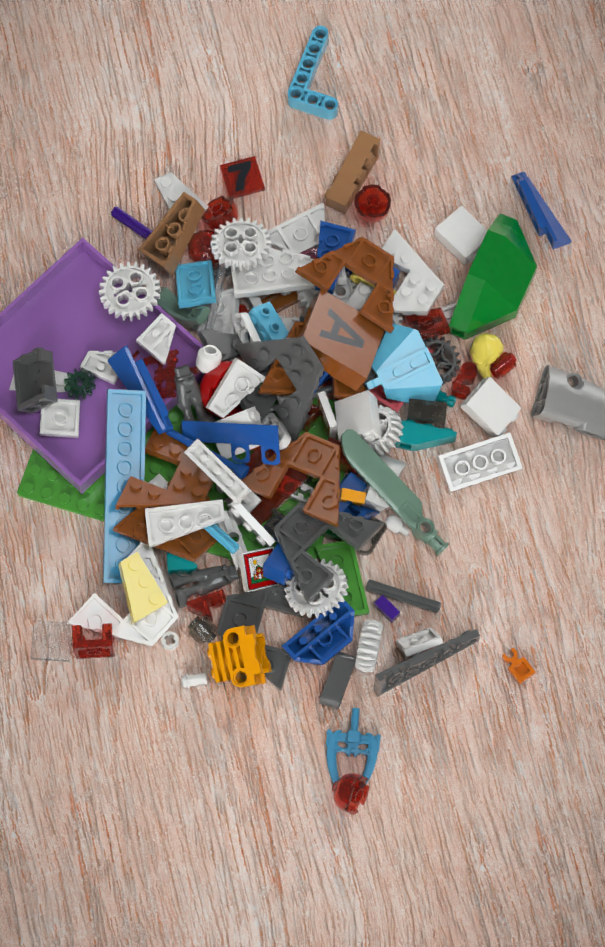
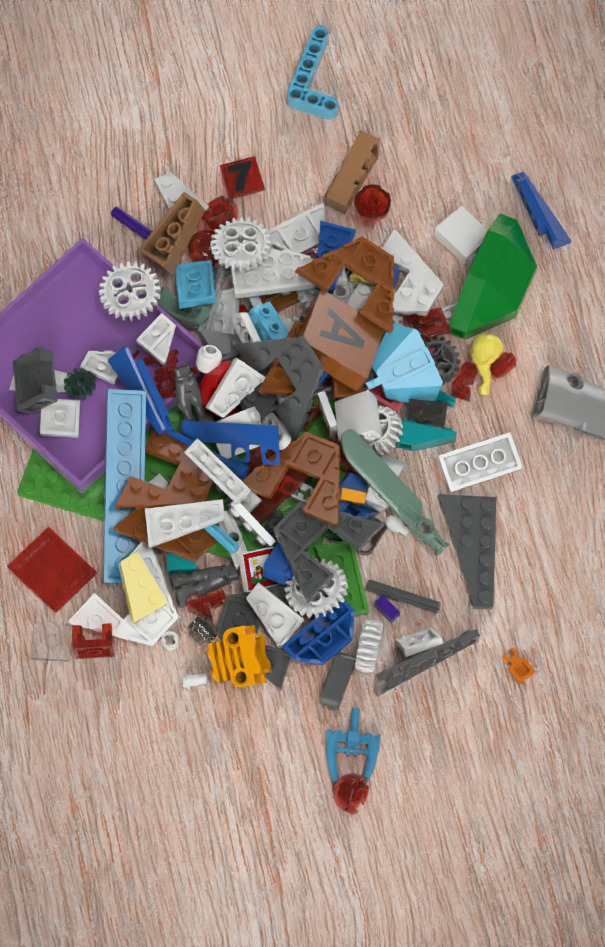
(51, 570): none -> clear red piece
(276, 615): none -> white wing
(473, 535): none -> dark grey wing
(491, 407): white brick -> none

